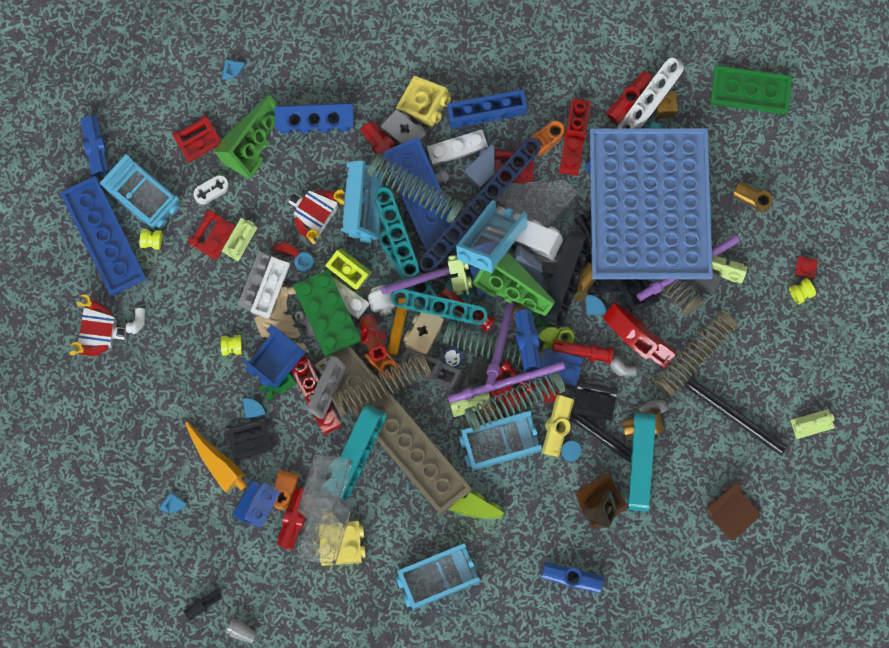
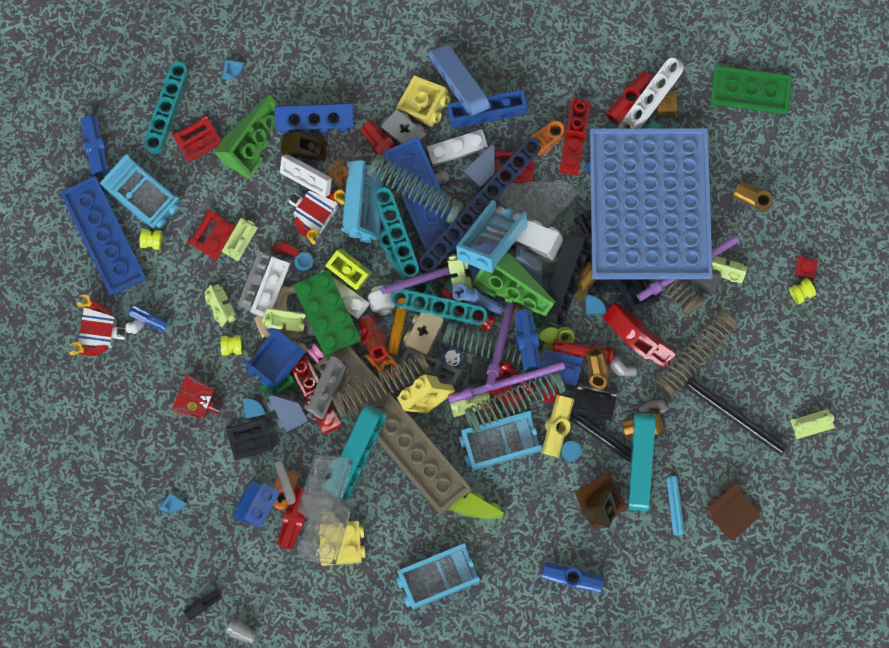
(148, 317): none -> blue axle
(166, 116): none -> teal beam
(196, 399): none -> red torso
(209, 185): white beam -> none
(220, 466): light orange piece -> none
(222, 313): none -> yellowish green hinge
(278, 318): none -> yellowish green hinge
(284, 482): none -> light grey tile
(288, 411): none -> sand blue slope
(303, 146): none -> dark brown slope
(305, 175): none -> white plate
(315, 353): none -> bright pink bush
(339, 173): none -> clear orange hinge
(424, 394): none -> light yellow plate
(459, 80): none -> medium blue beam
(472, 296): none -> medium blue pin
(598, 368): none -> pearl gold piece
(675, 505): none -> medium azure axle

